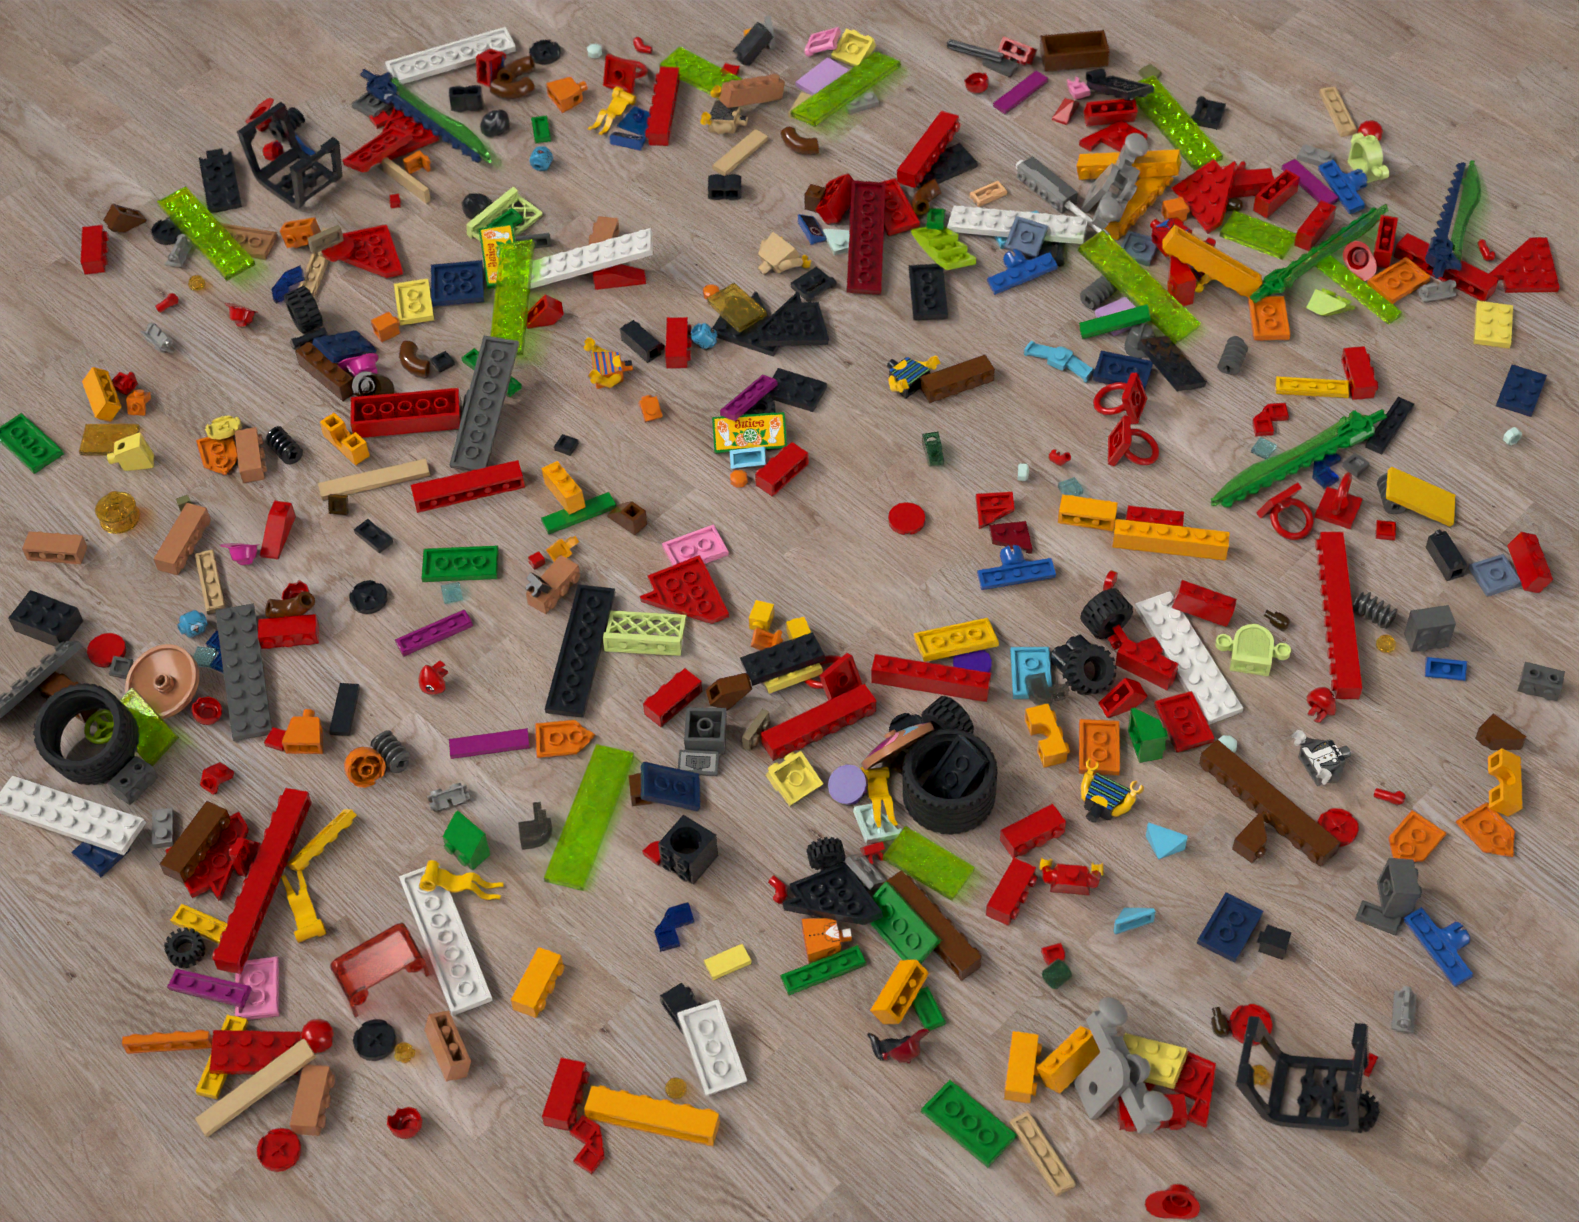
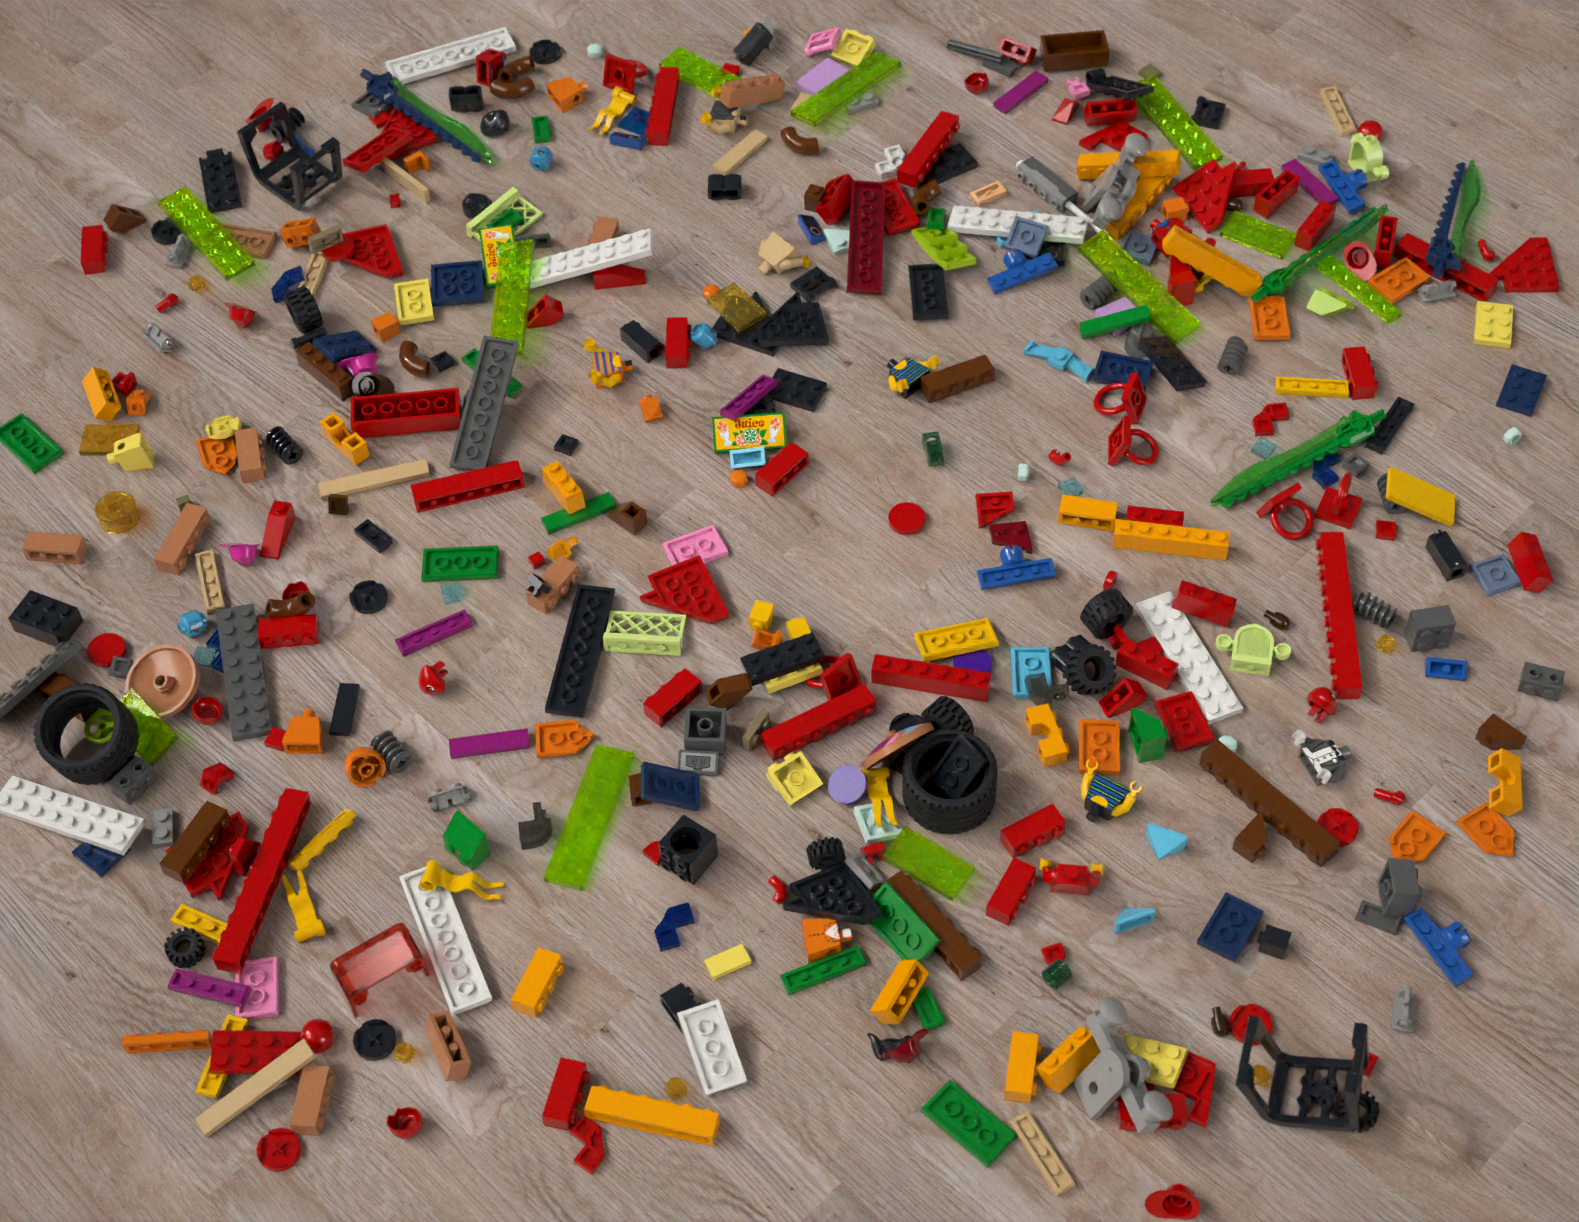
(640, 47): red arm -> none
(889, 167): none -> white tile

